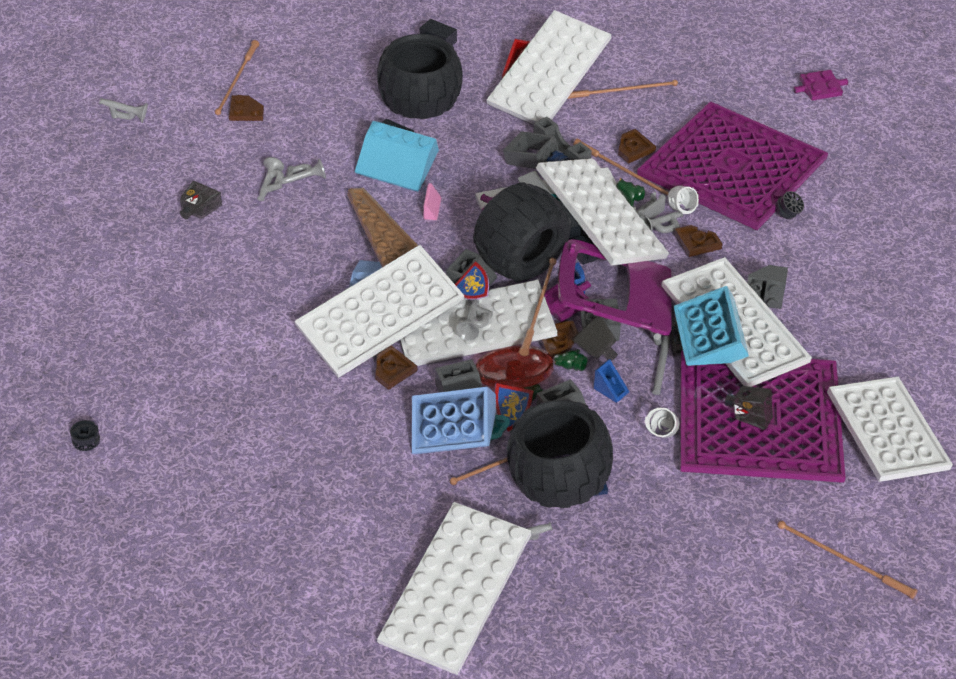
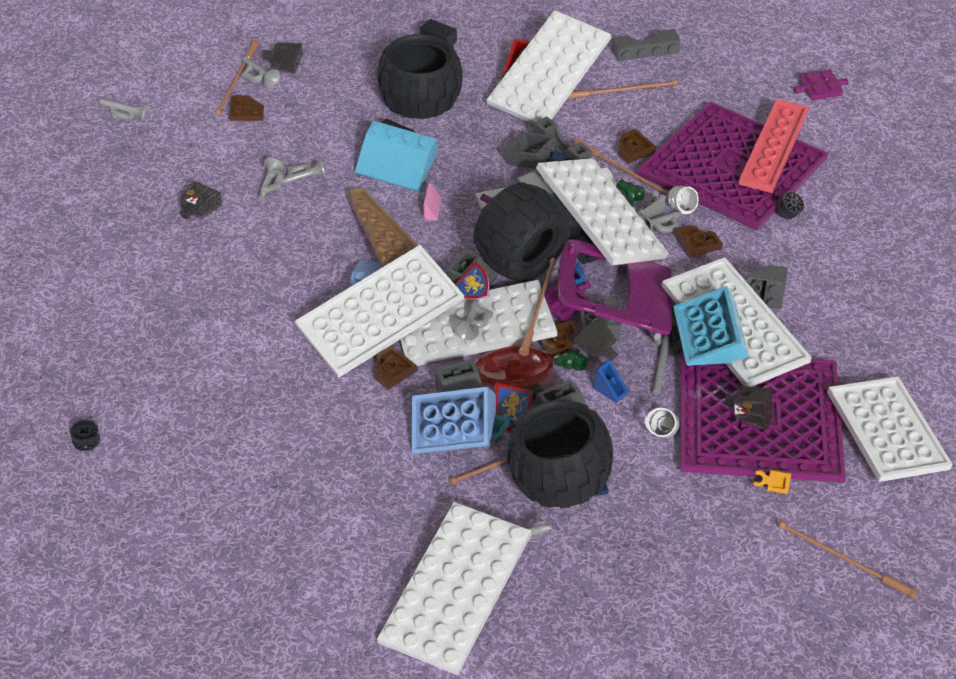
(270, 77): none -> light grey piece
(285, 57): none -> clear smoke torso
(628, 48): none -> dark grey arch
(774, 146): none -> coral plate
(777, 480): none -> light orange plate

